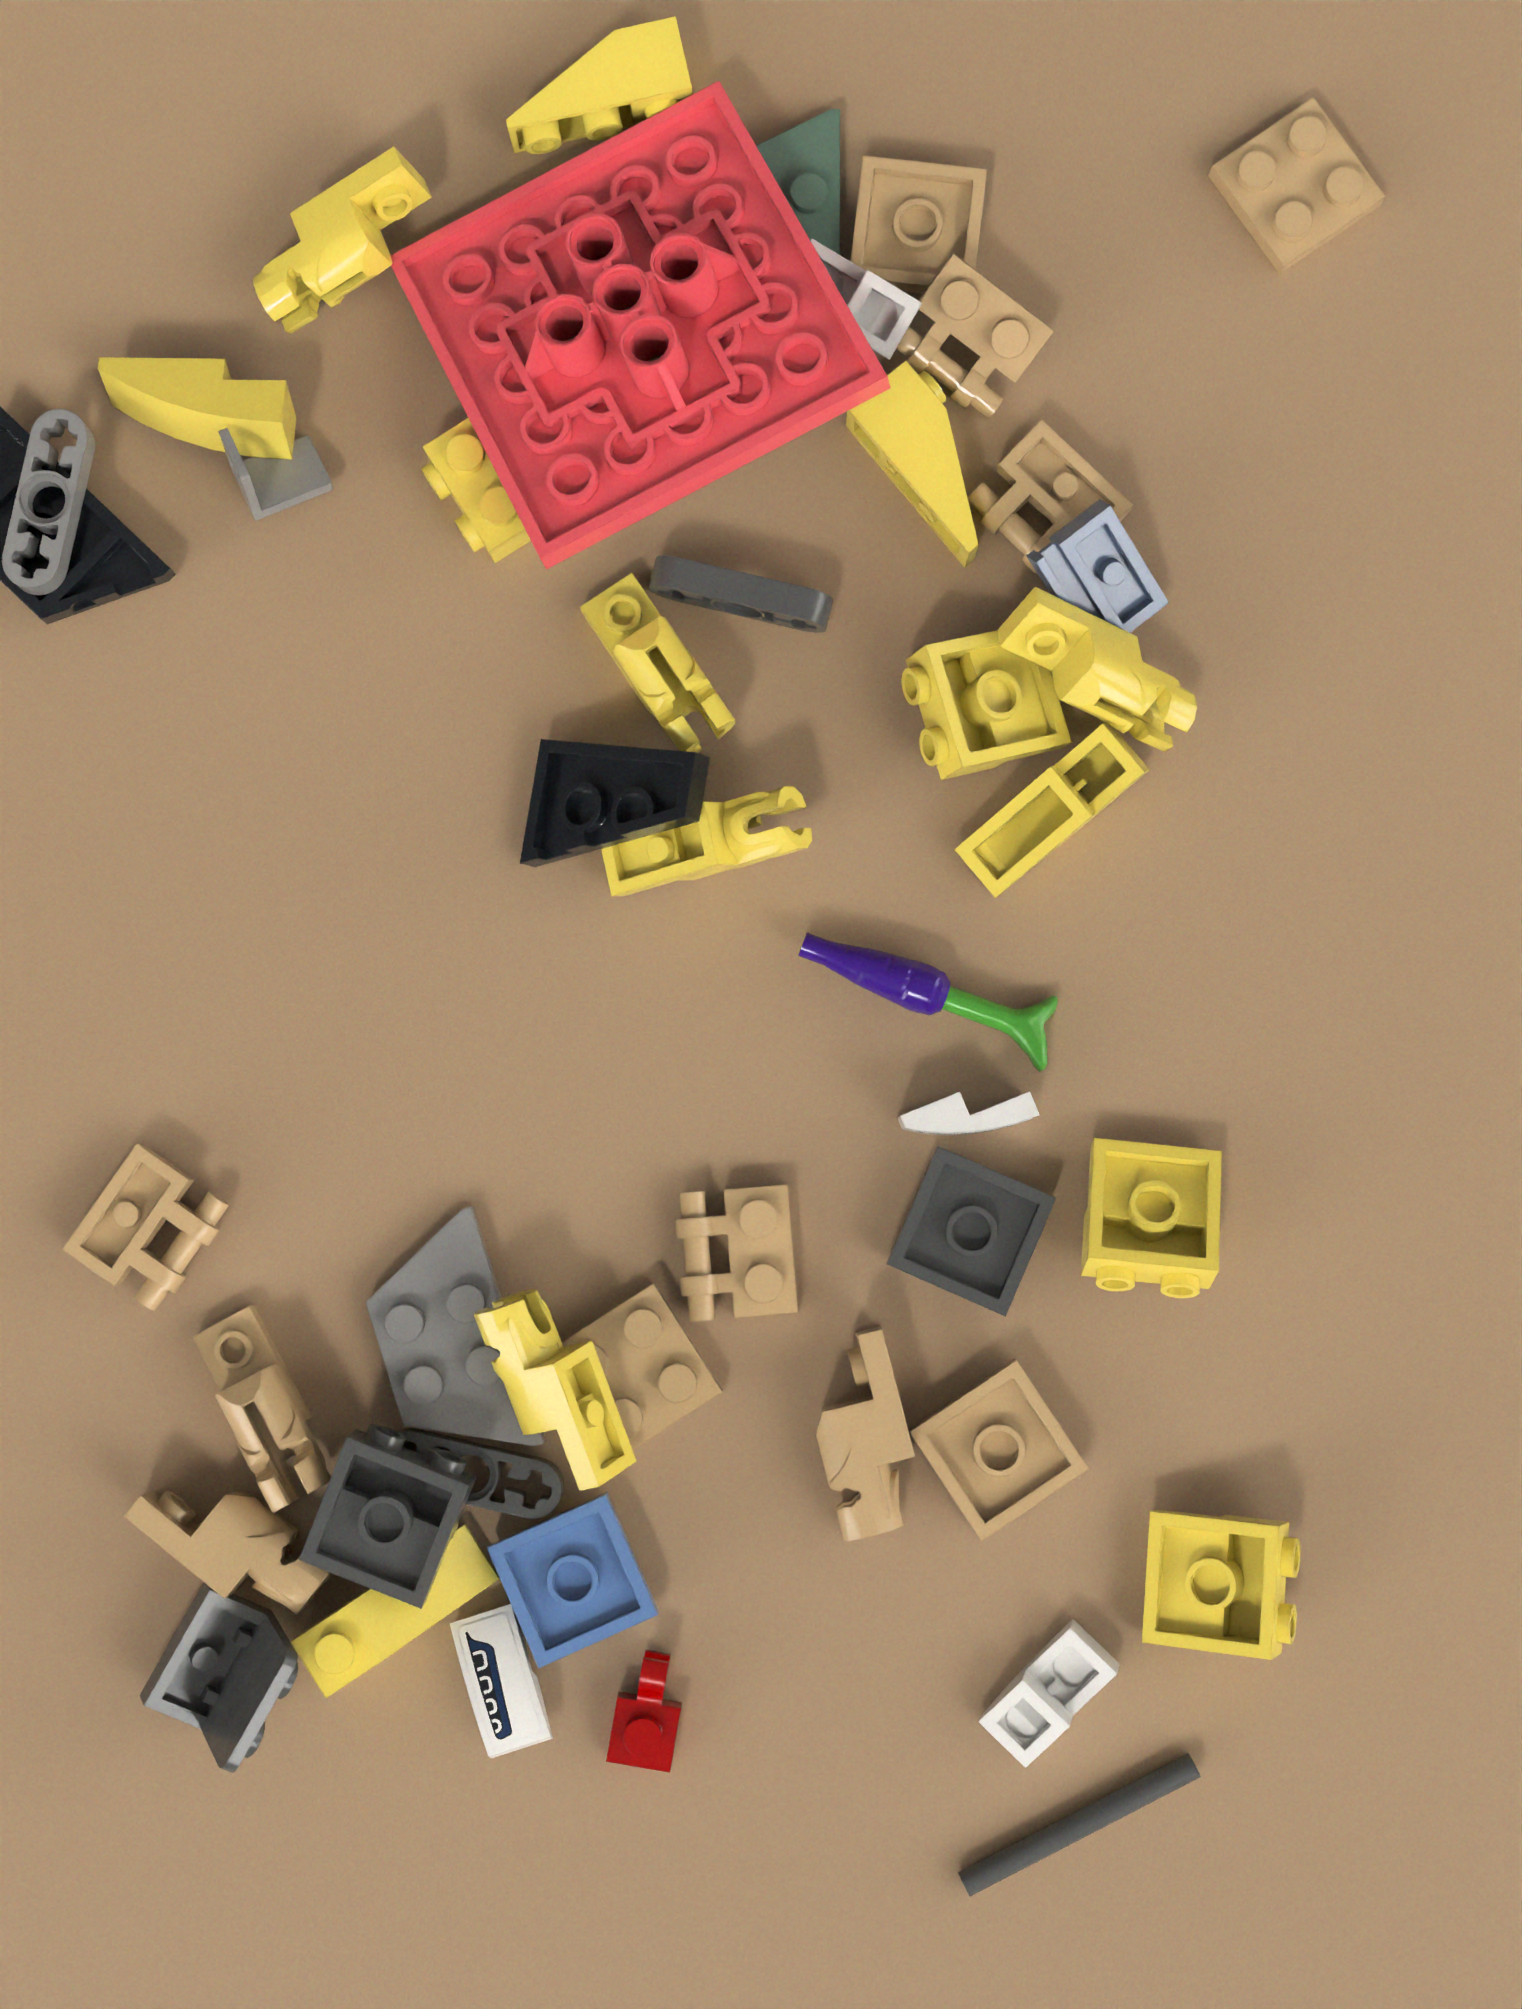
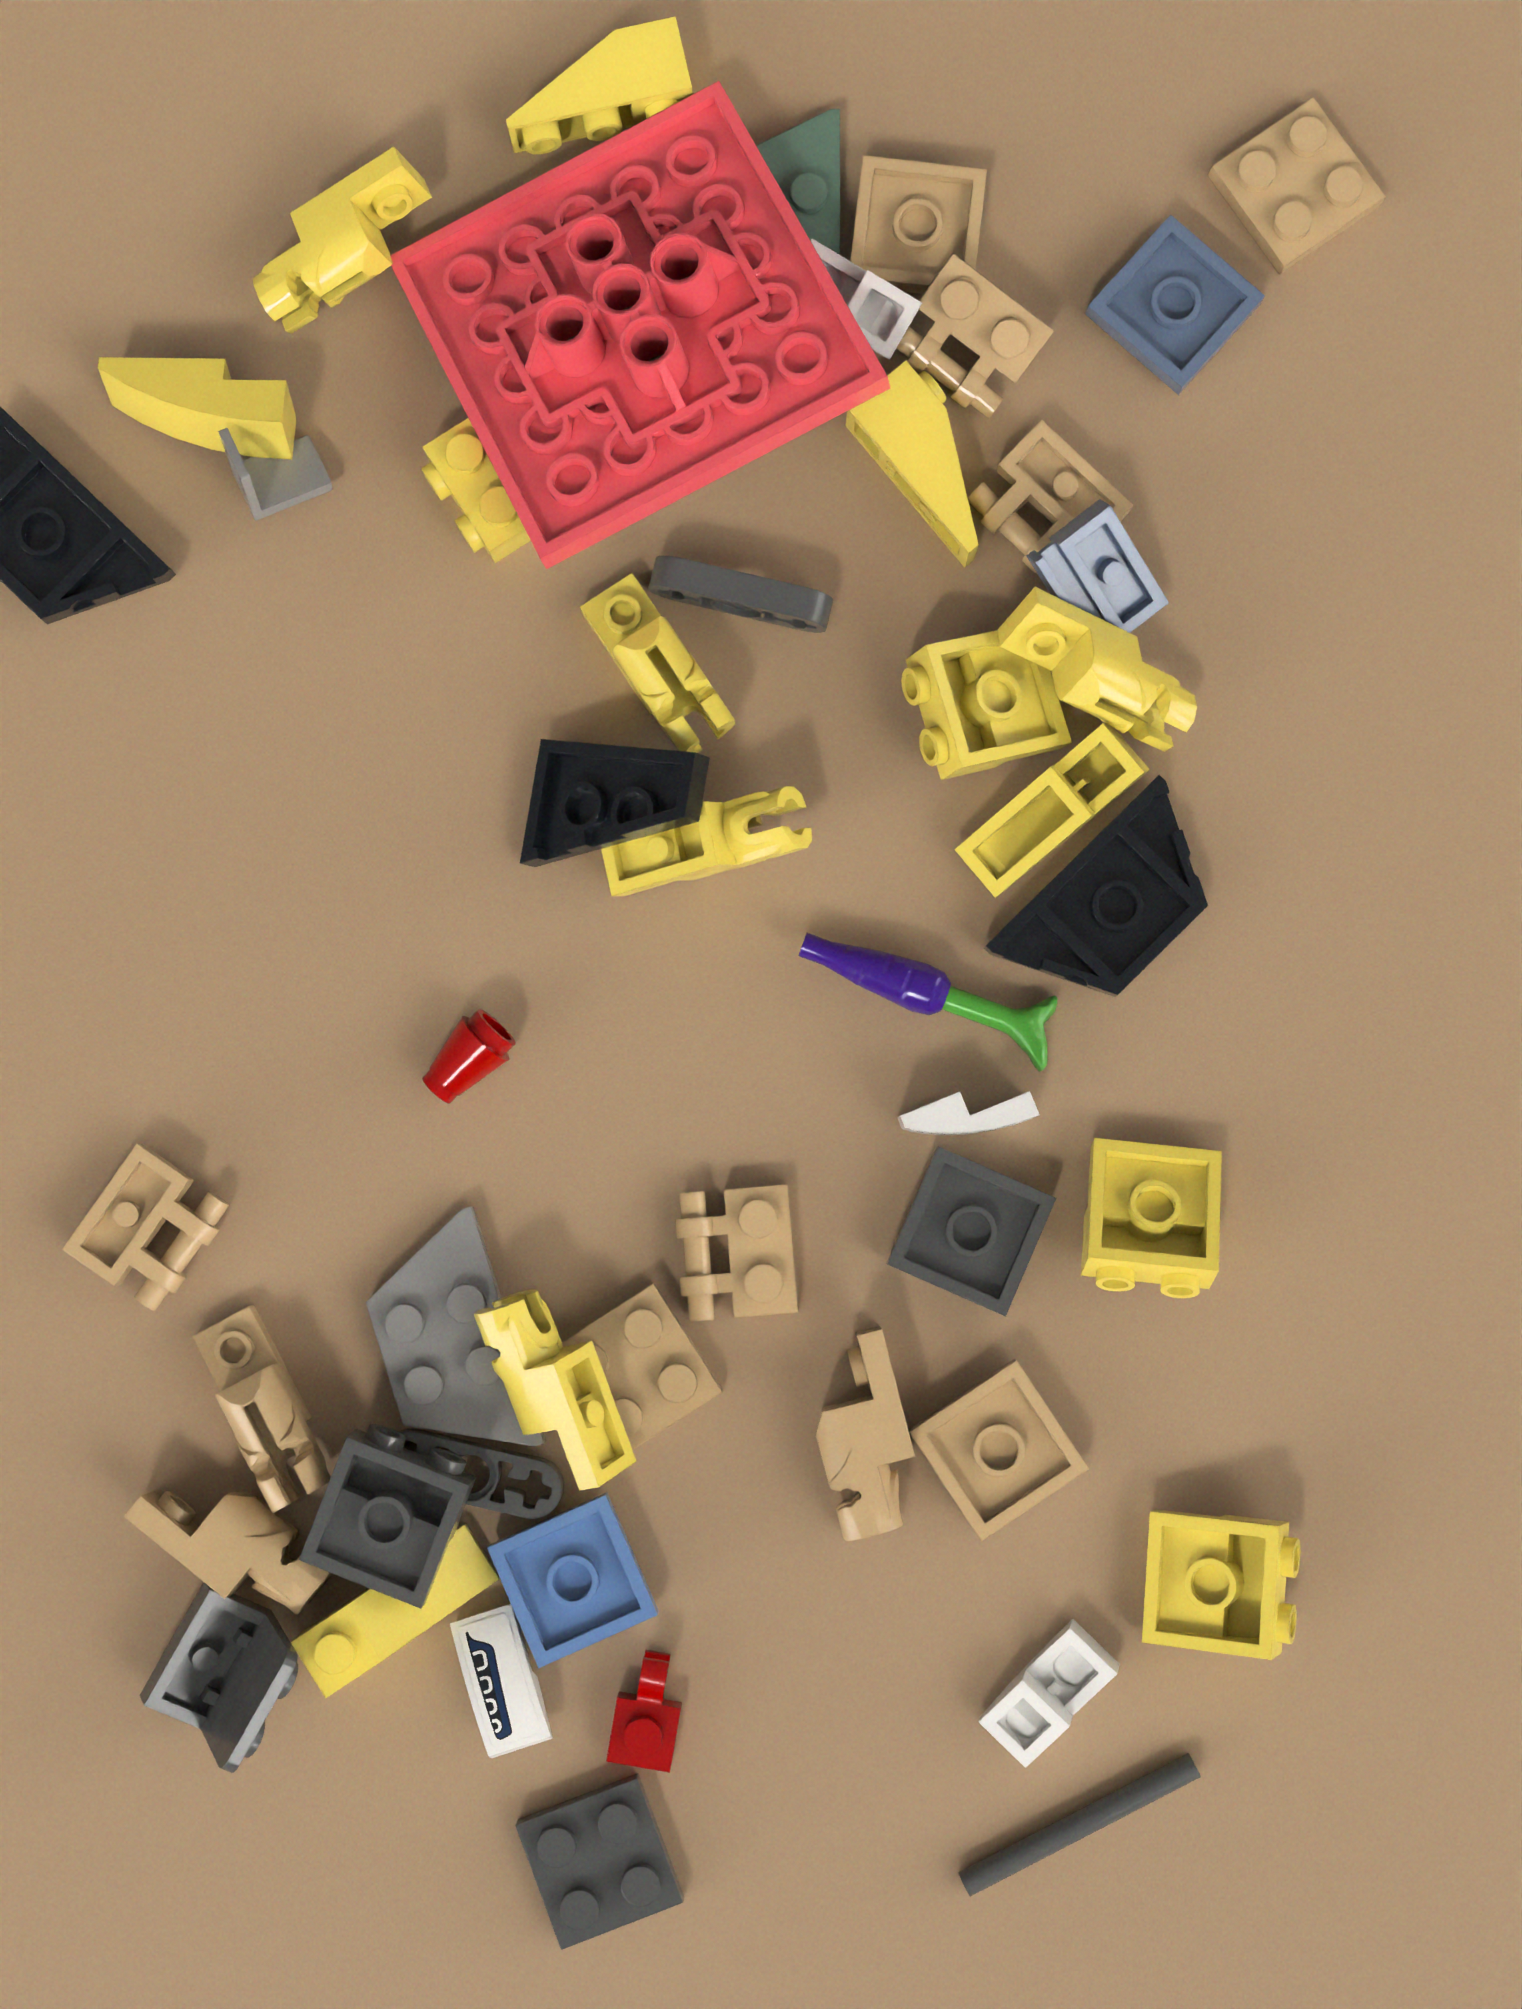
(73, 460): light grey beam -> none
(468, 1056): none -> red cone
(599, 1861): none -> dark grey plate
(1112, 902): none -> black wing
(1174, 304): none -> sand blue plate

